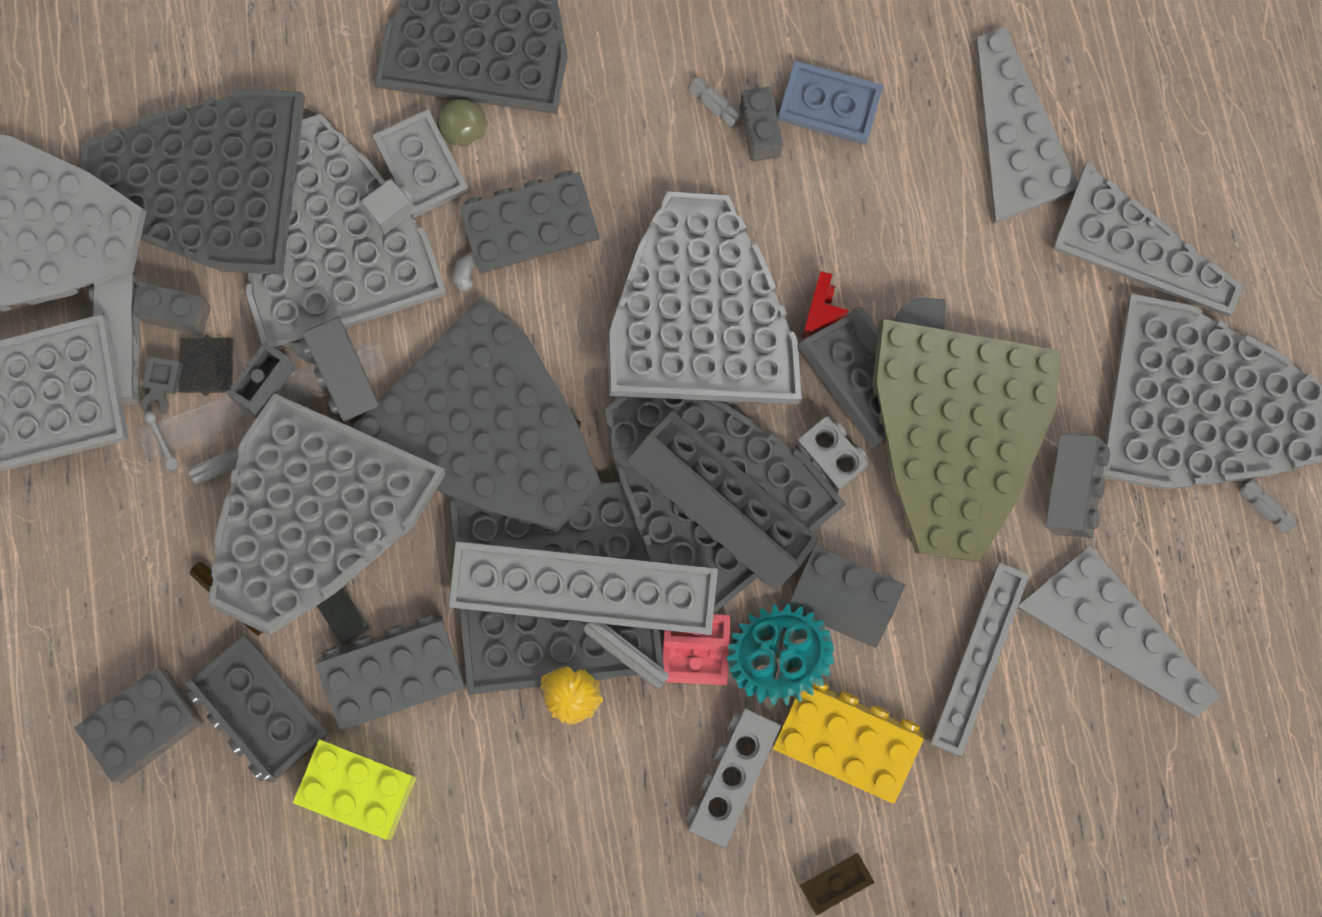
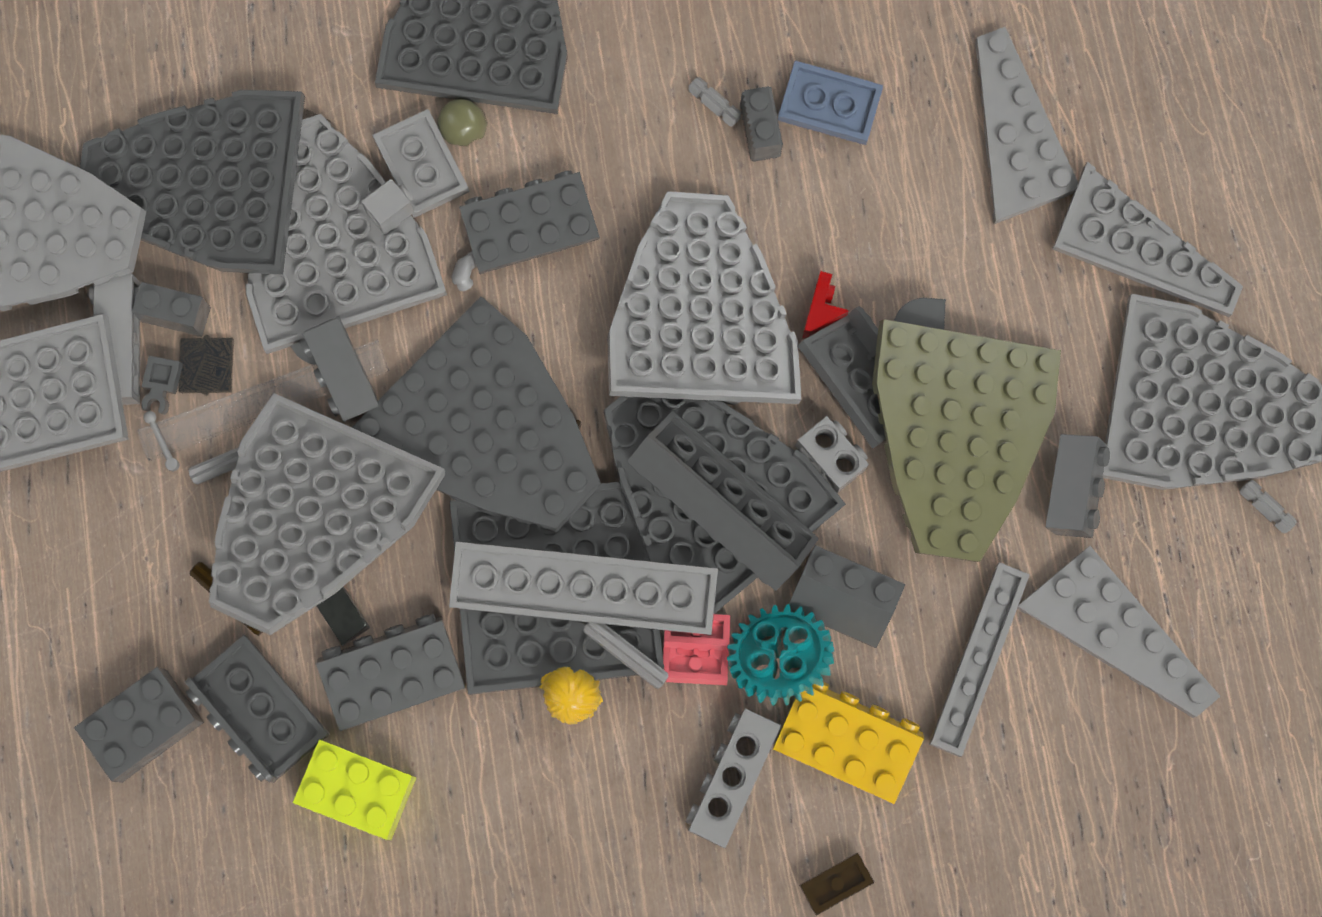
(261, 379): dark grey brick -> none

